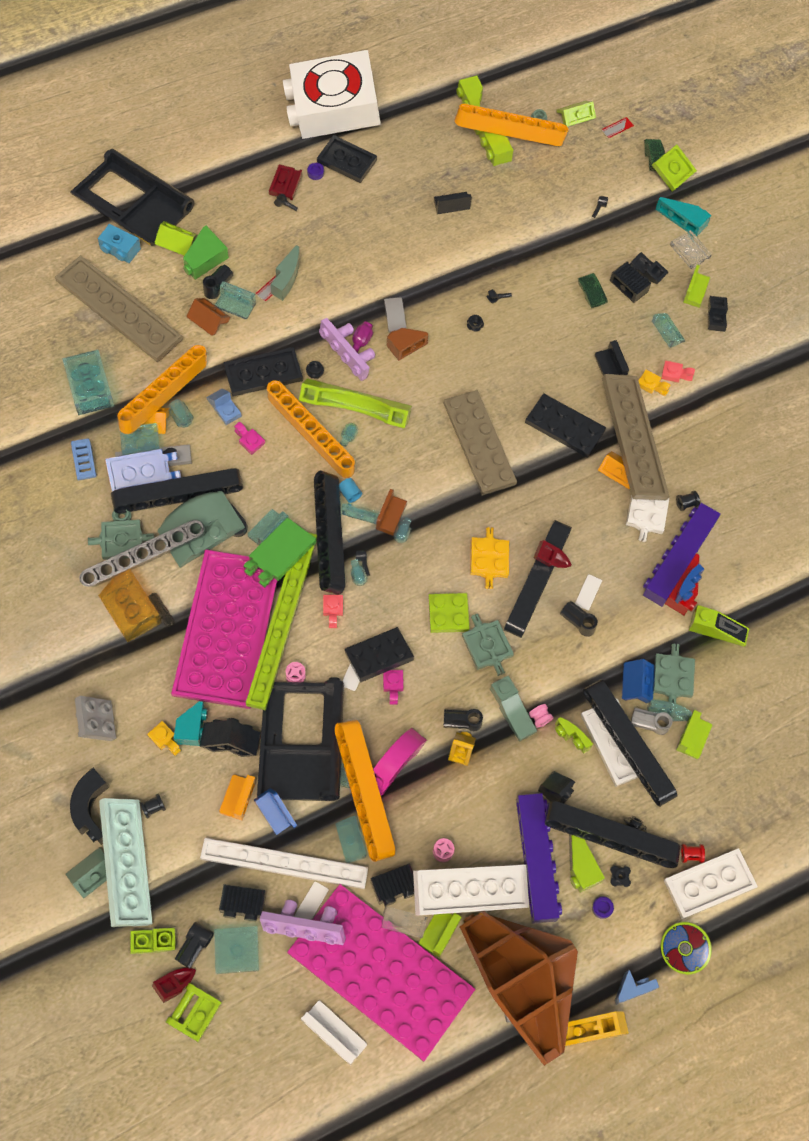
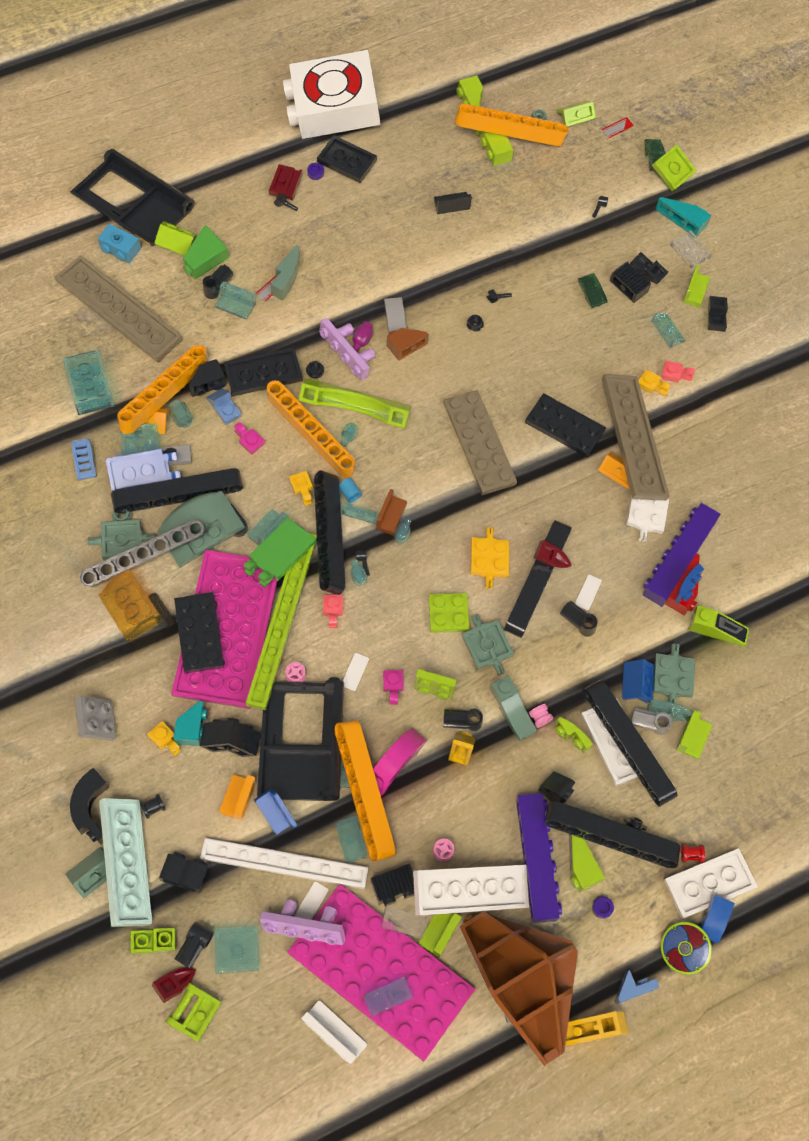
(184, 872): none -> black brick
(199, 633): none -> black plate
(207, 315): dark orange panel -> none
(207, 378): none -> black slope
(242, 902): black brick -> none
(302, 485): none -> yellow plate
(379, 654): black plate -> none
(388, 996): none -> clear light blue slope
(434, 684): none -> lime plate
(612, 360): black panel -> none
(616, 881): black plate -> none
(688, 500): black bush -> none
(717, 918): none -> blue slope

